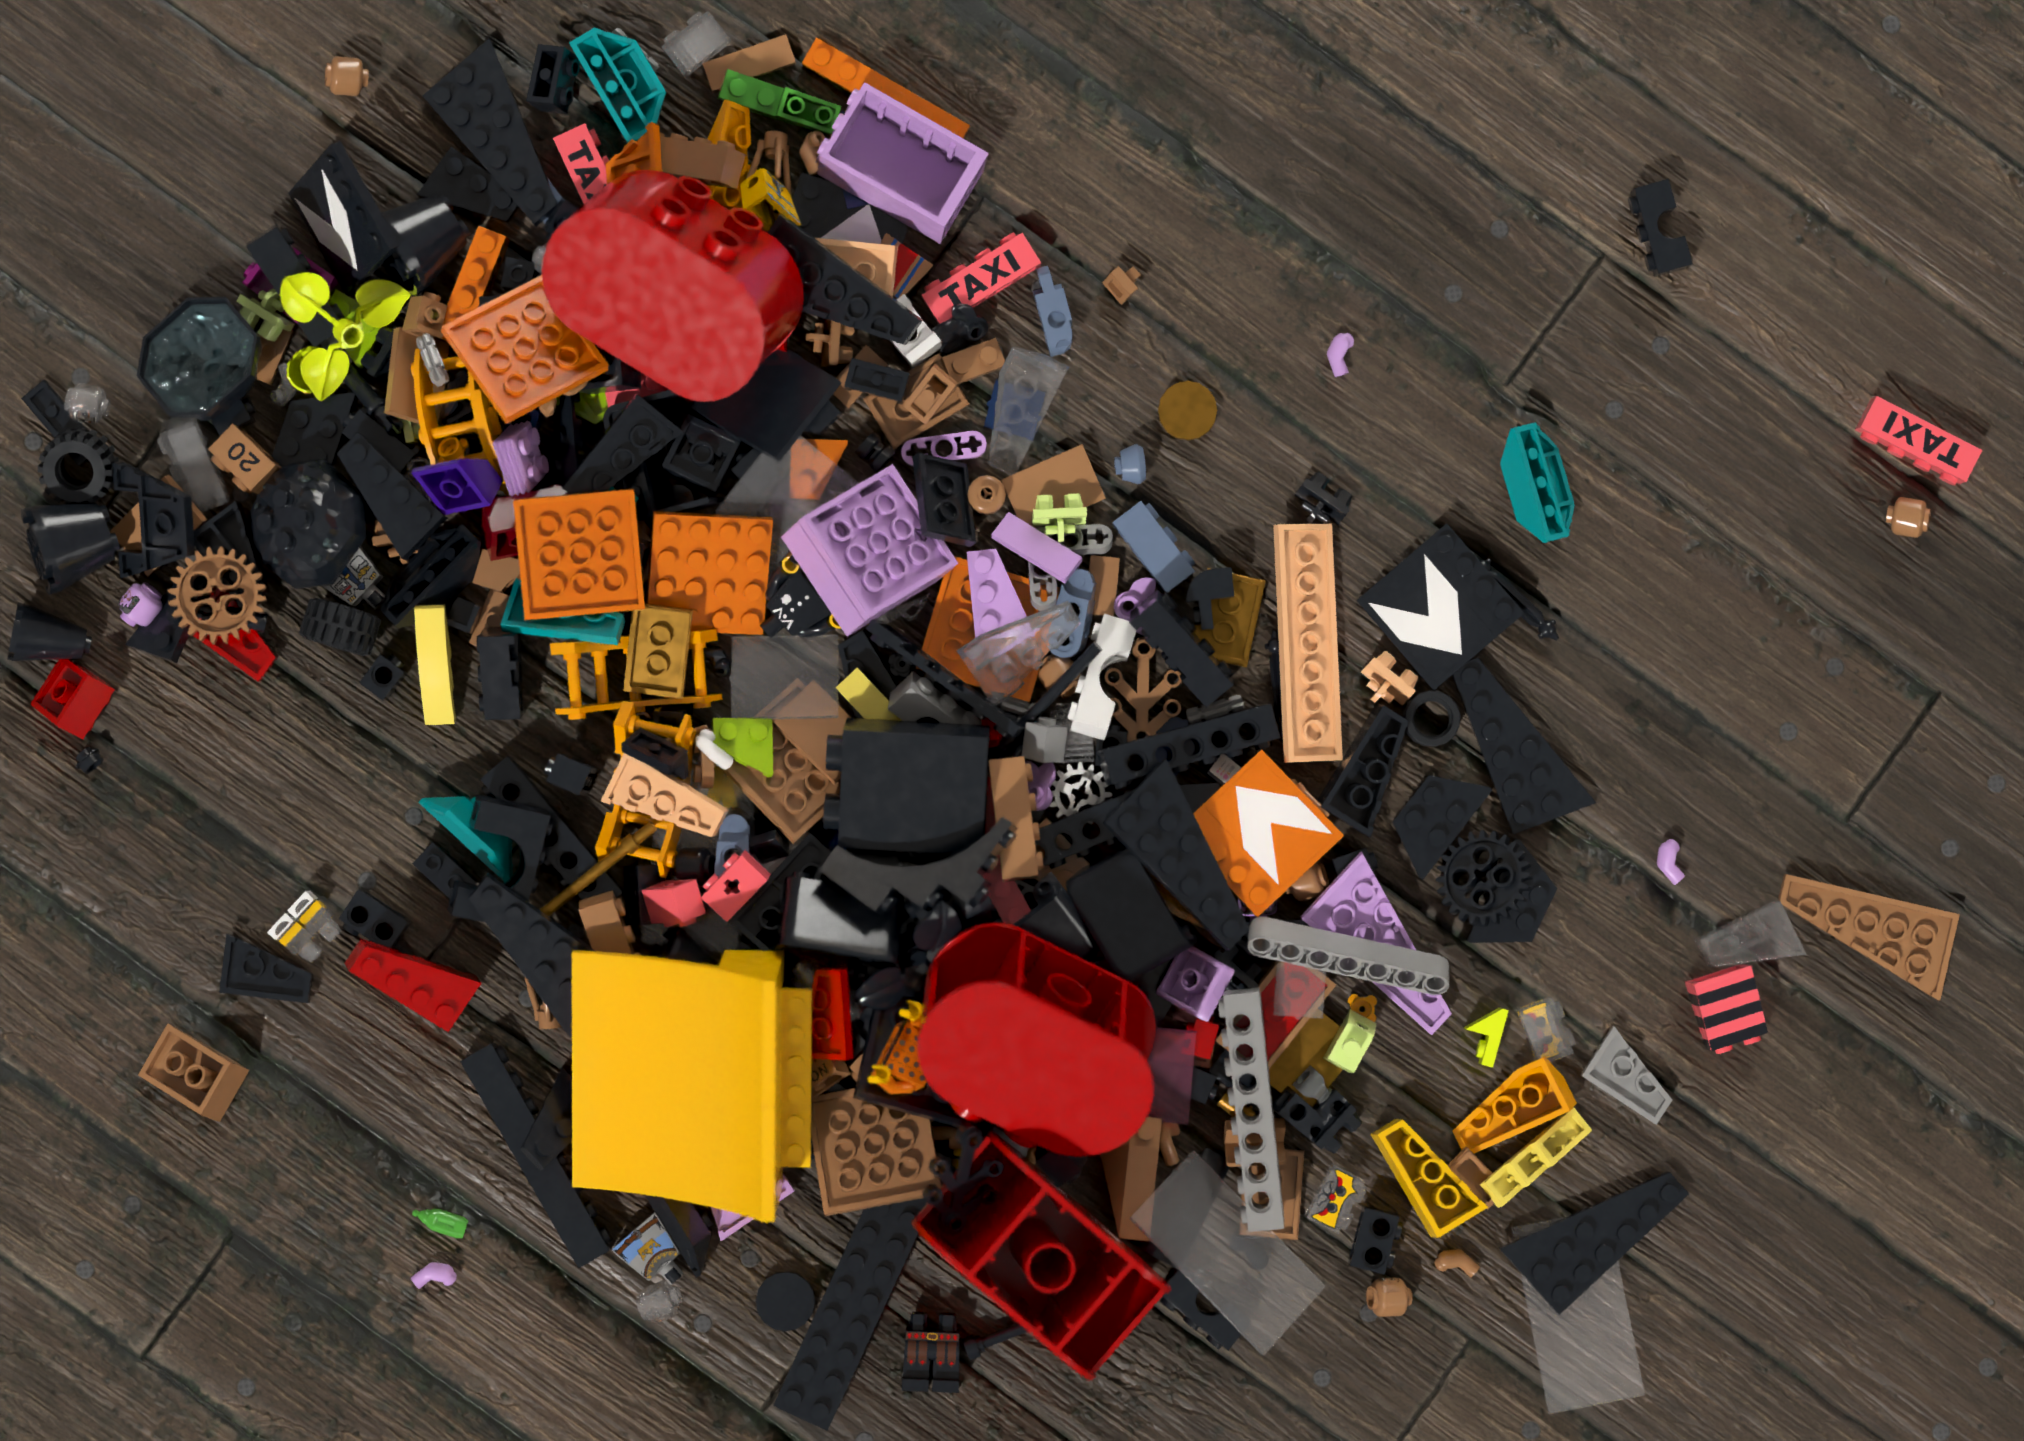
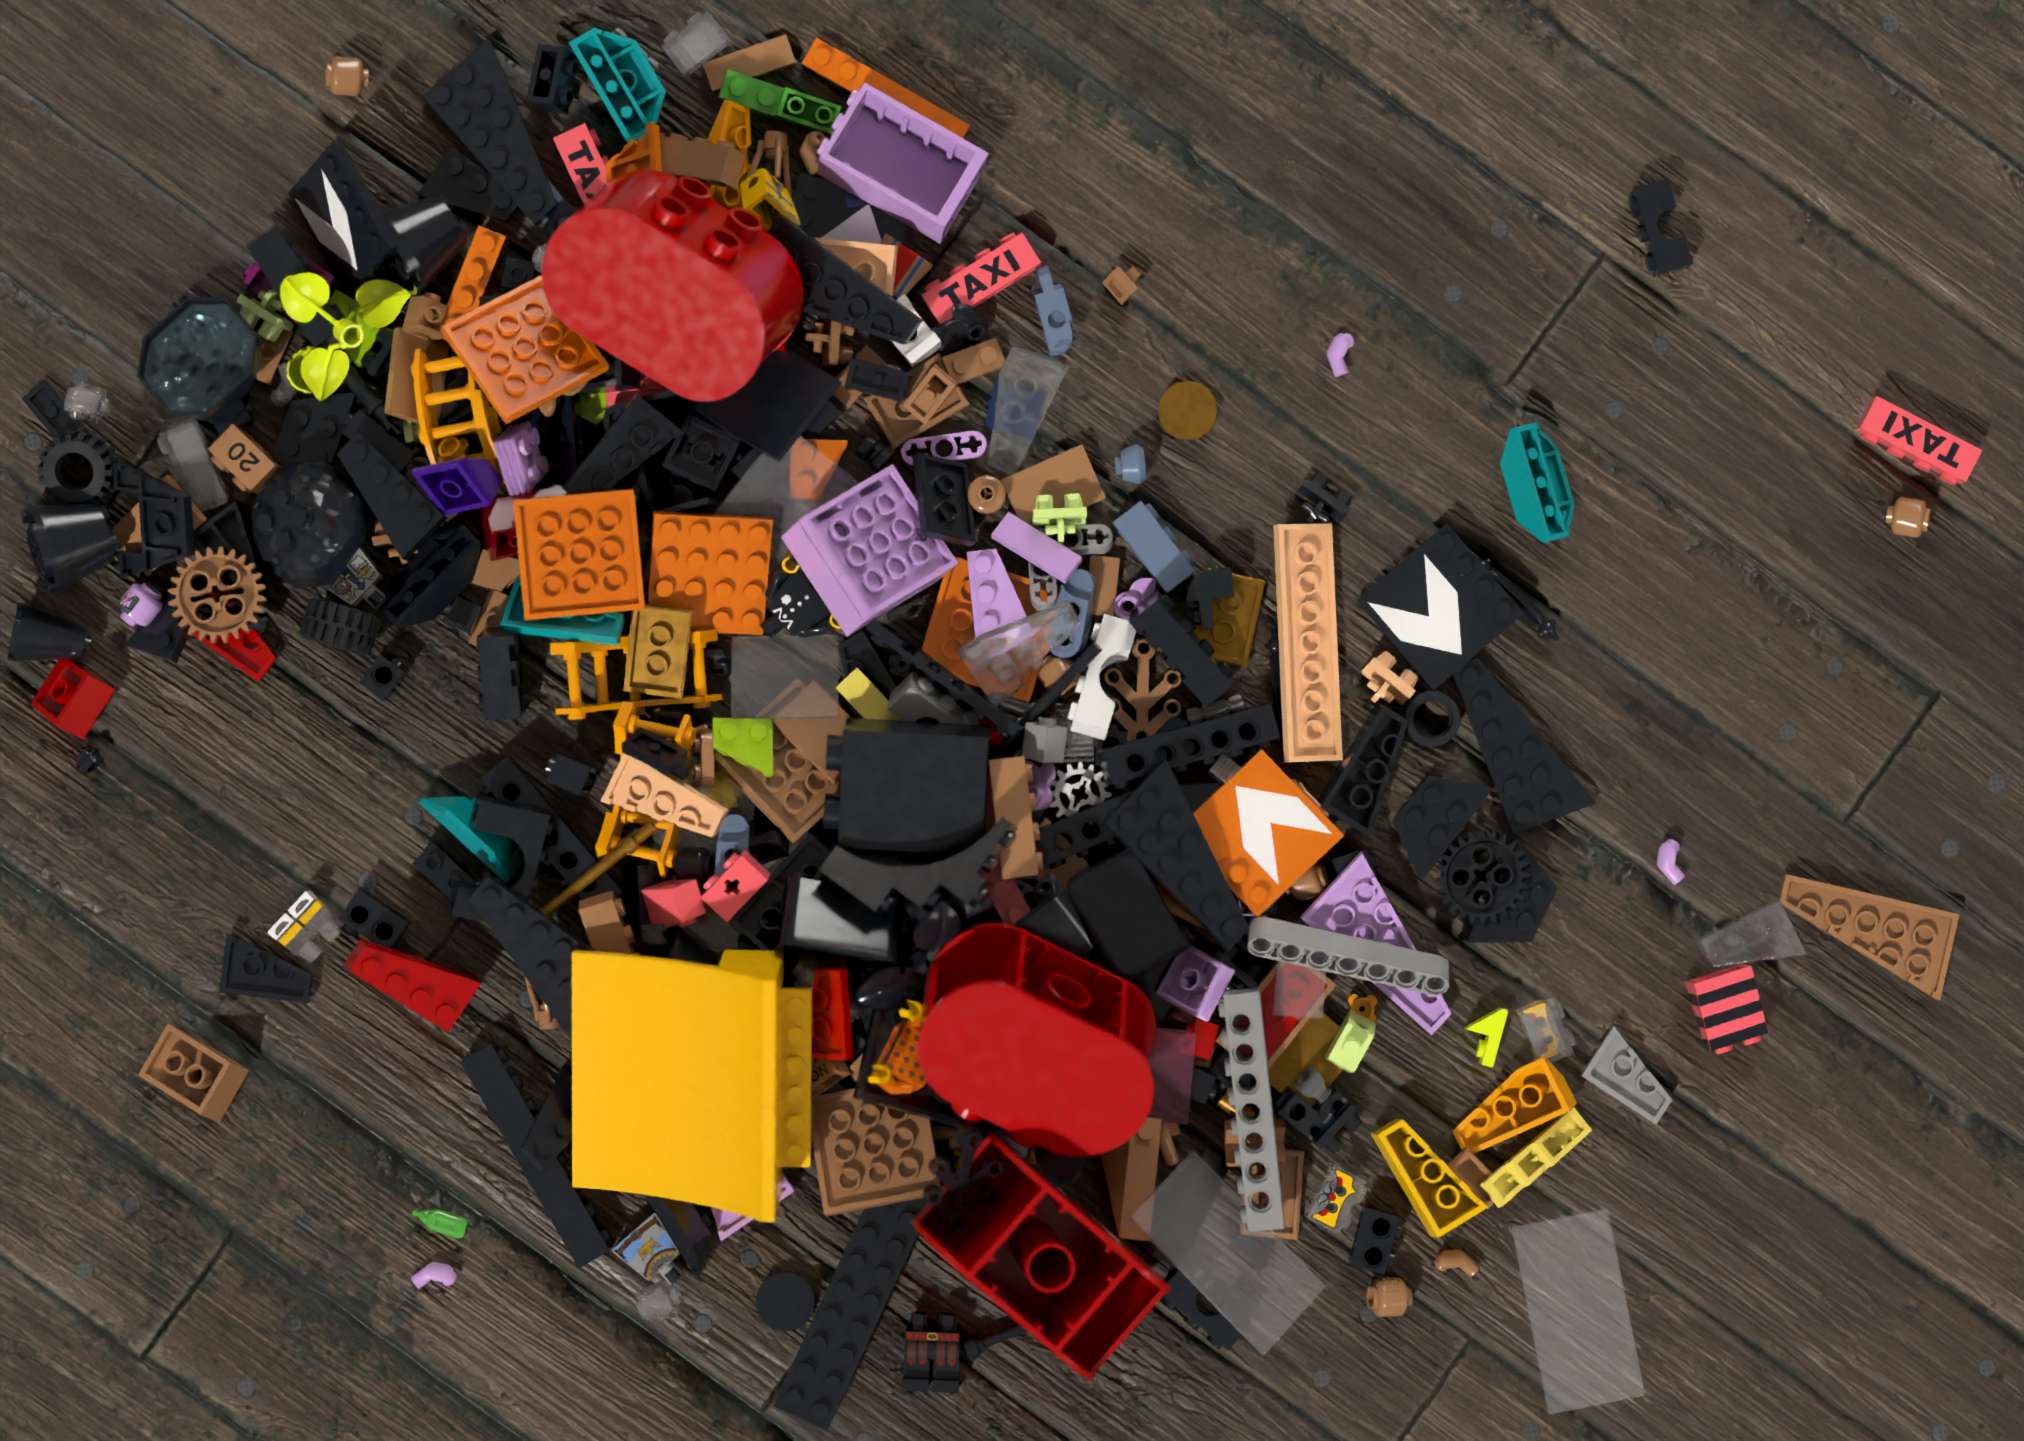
(432, 359): light grey axle -> none
(434, 664): light yellow slope -> none
(711, 750): white arm -> none
(1581, 1247): black wing -> none

